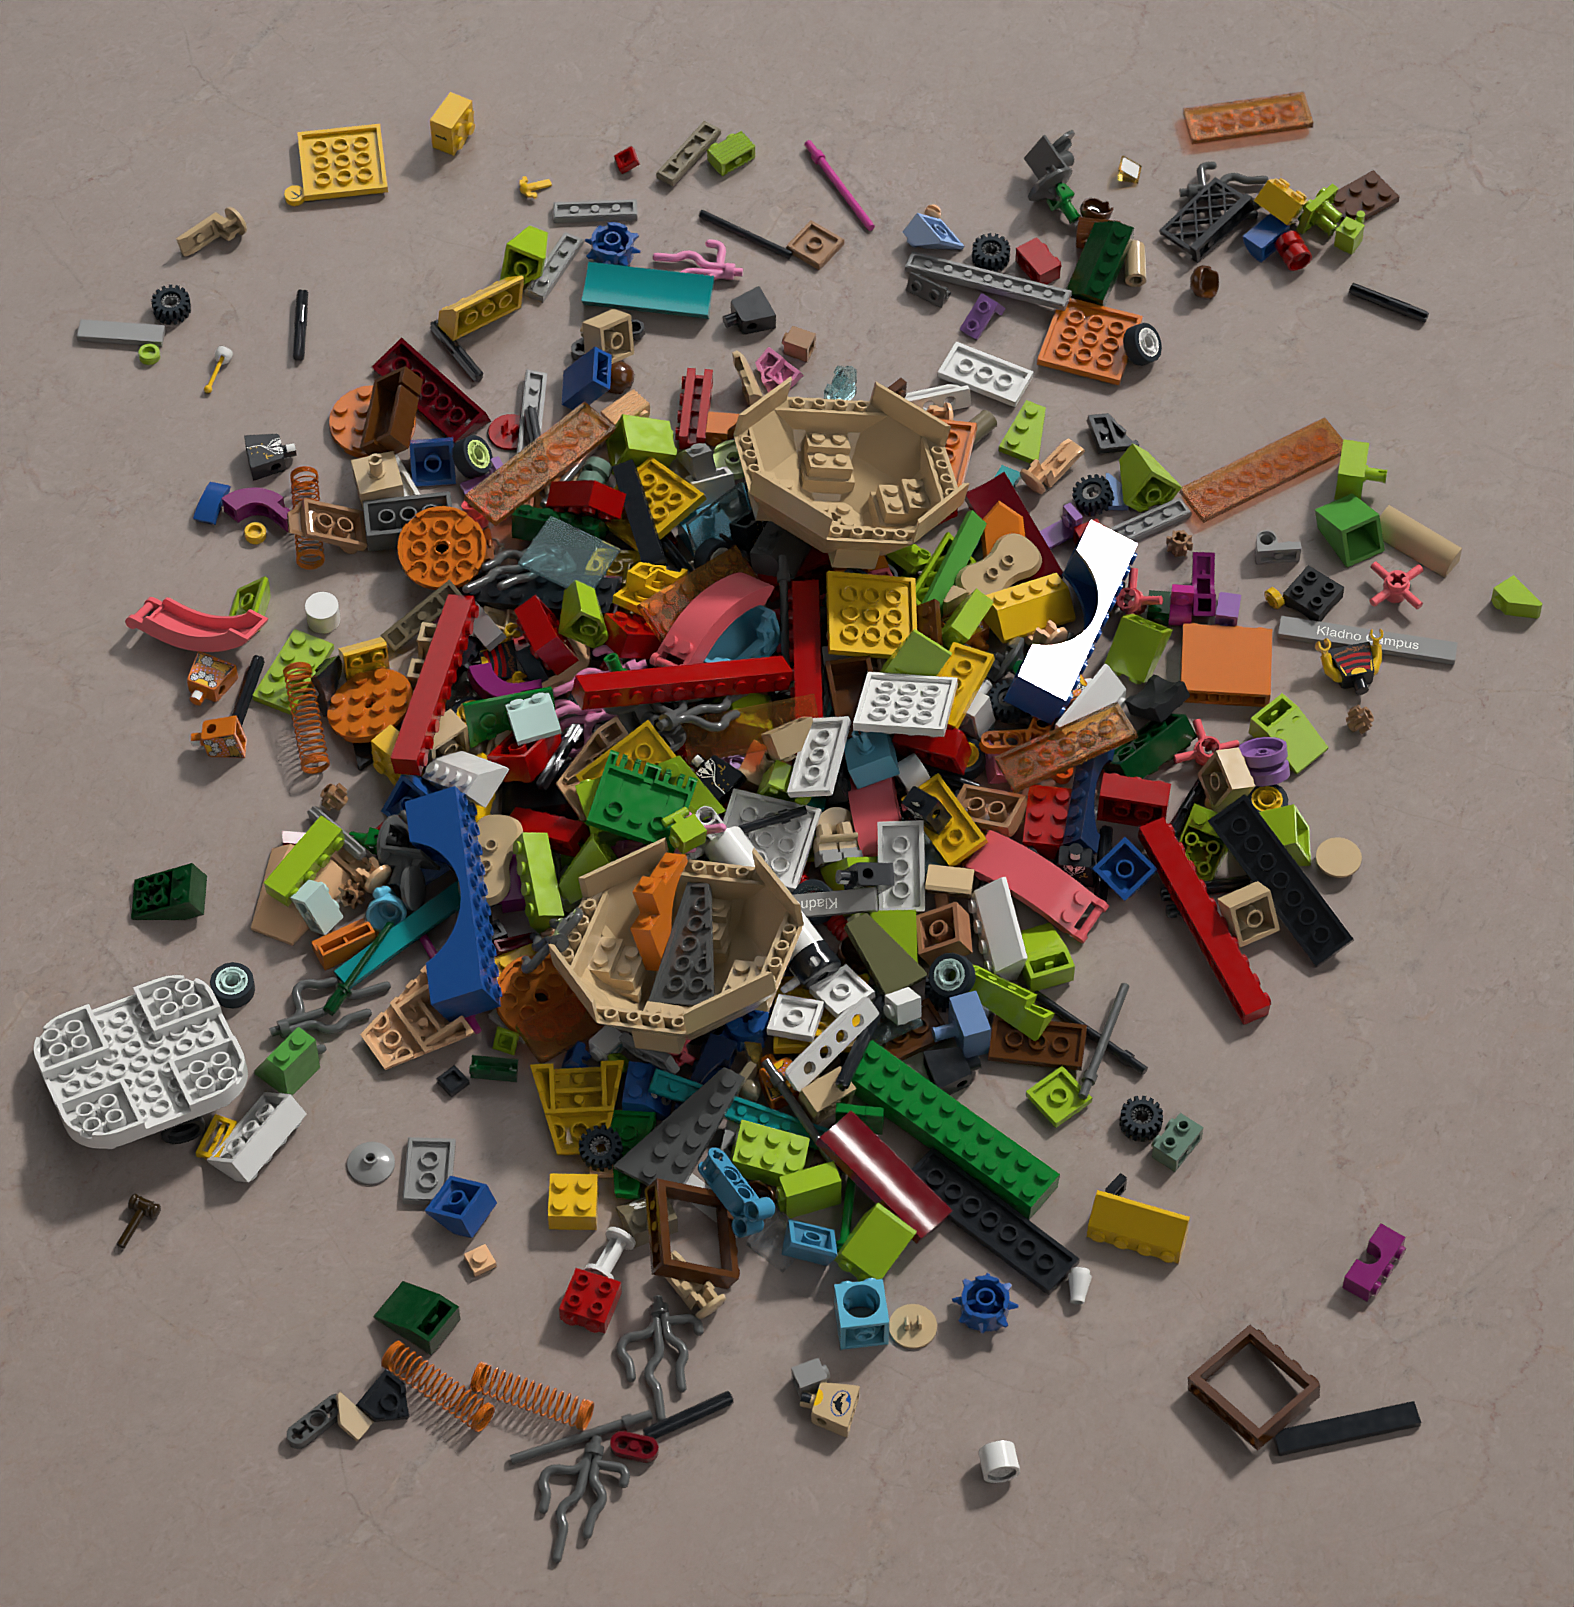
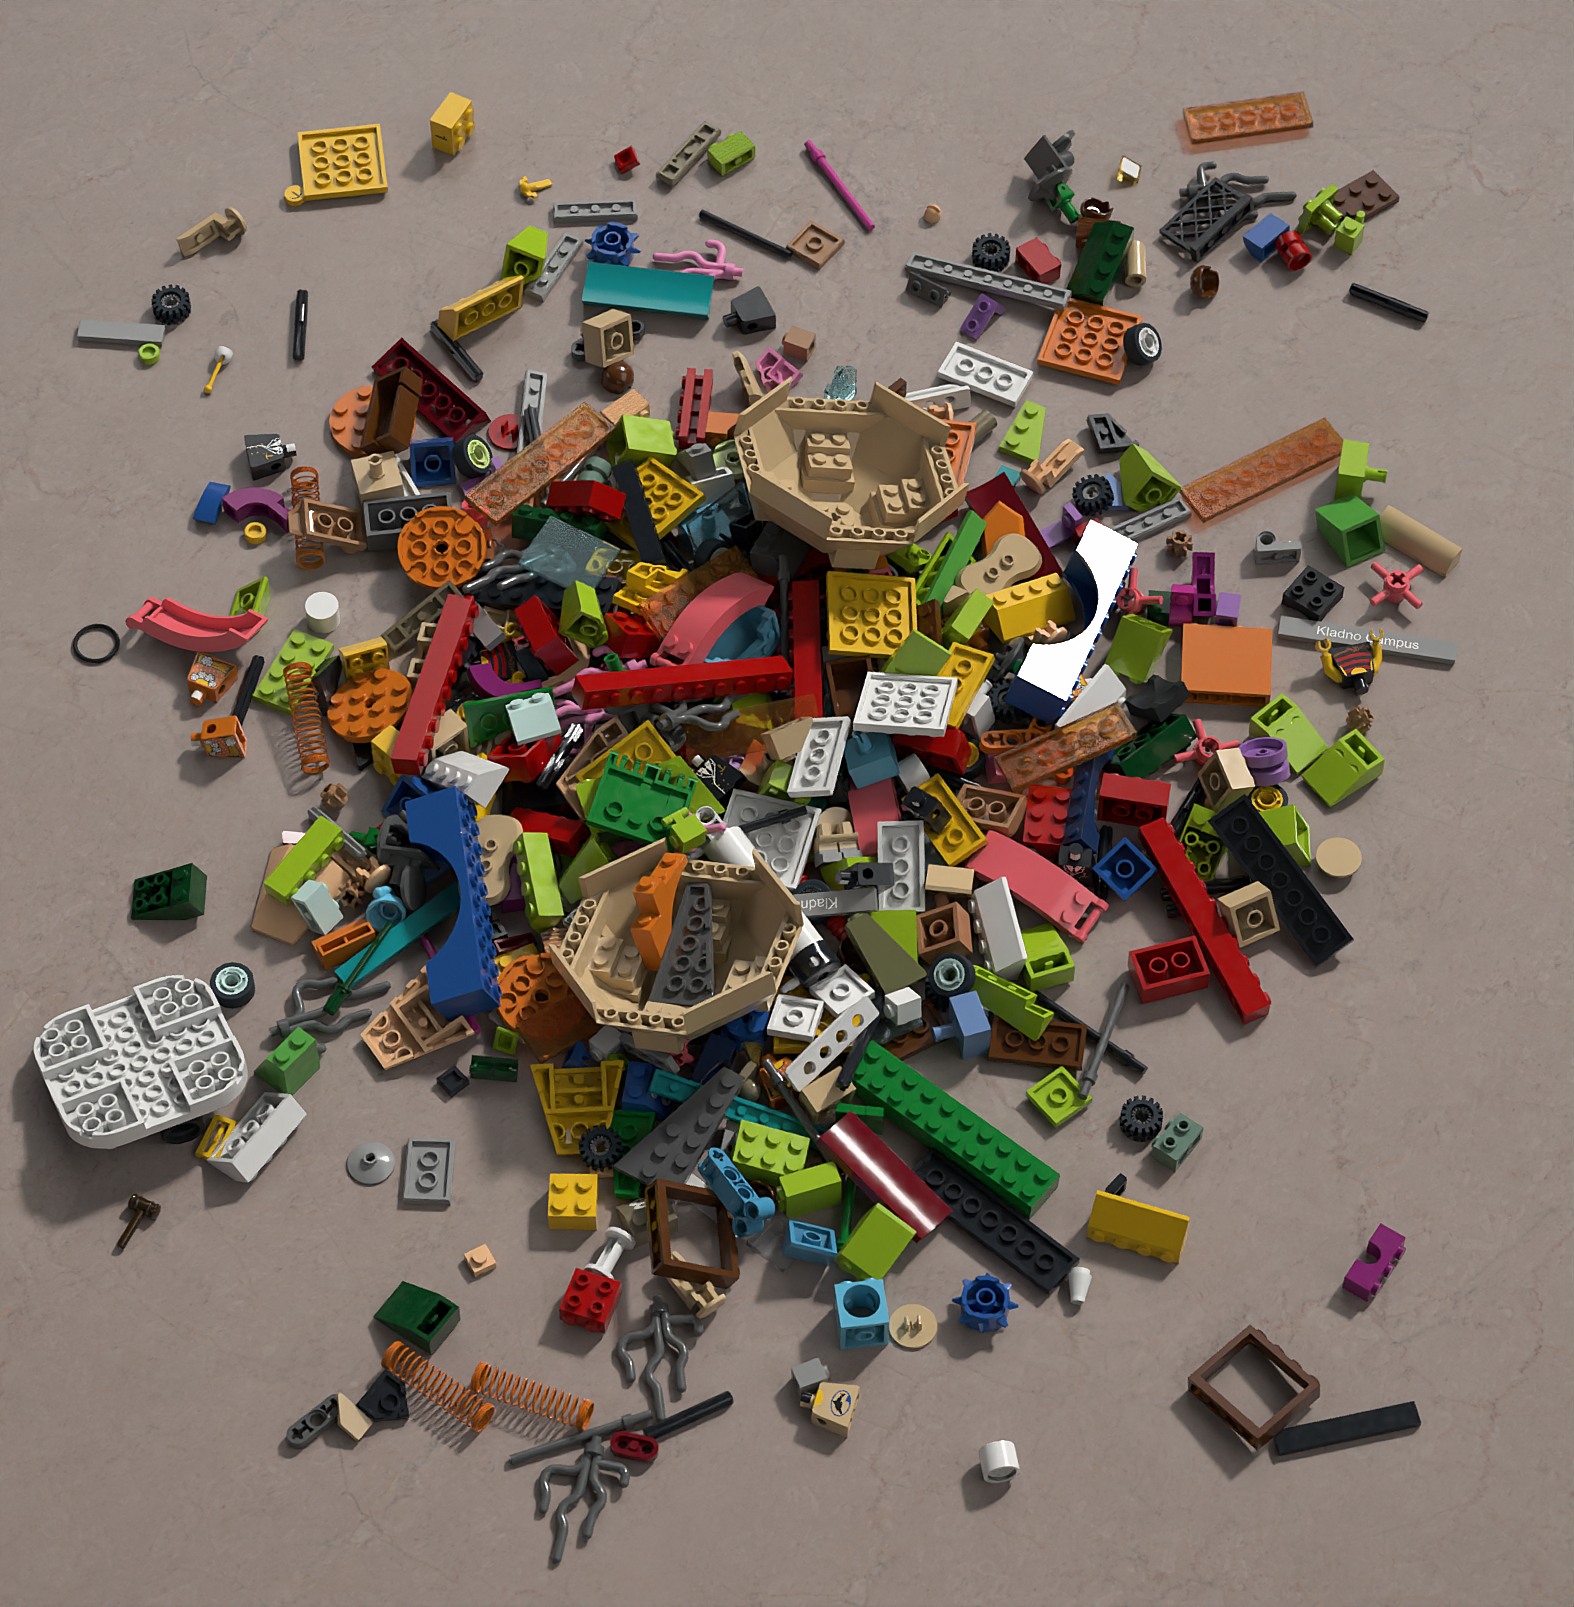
(103, 659): none -> black tyre
(462, 1206): blue slope -> none
(559, 939): dark grey plant -> none
(586, 378): blue brick -> none
(930, 234): light blue slope -> none
(950, 1068): black torso -> none
(1168, 969): none -> red brick
(1274, 598): yellow tile -> none
(1281, 200): yellow brick -> none
(1344, 768): none -> lime slope
(1515, 599): lime slope -> none

